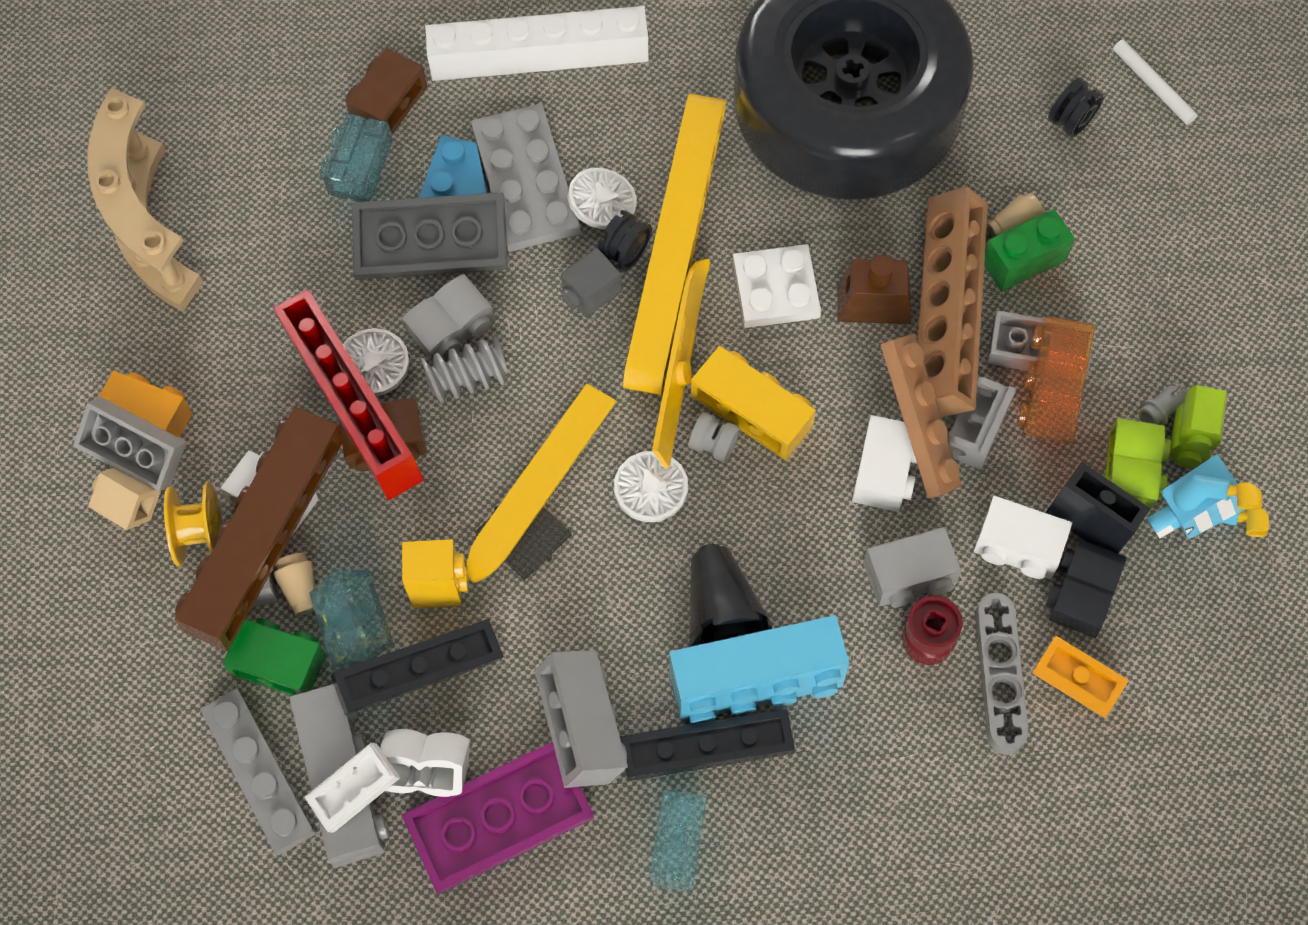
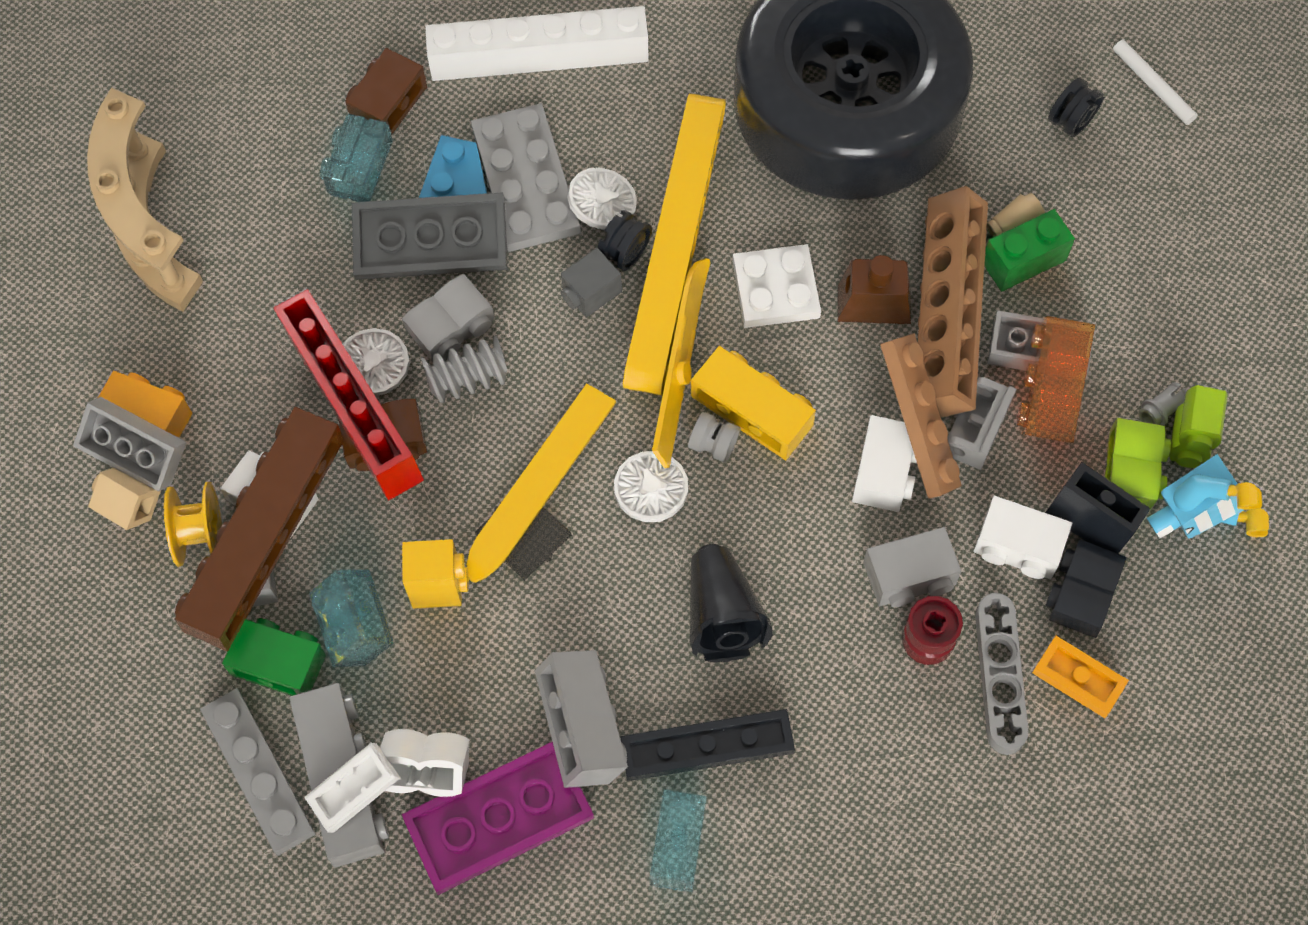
(296, 580): tan cone -> none
(416, 666): black plate -> none
(758, 670): medium azure brick -> none

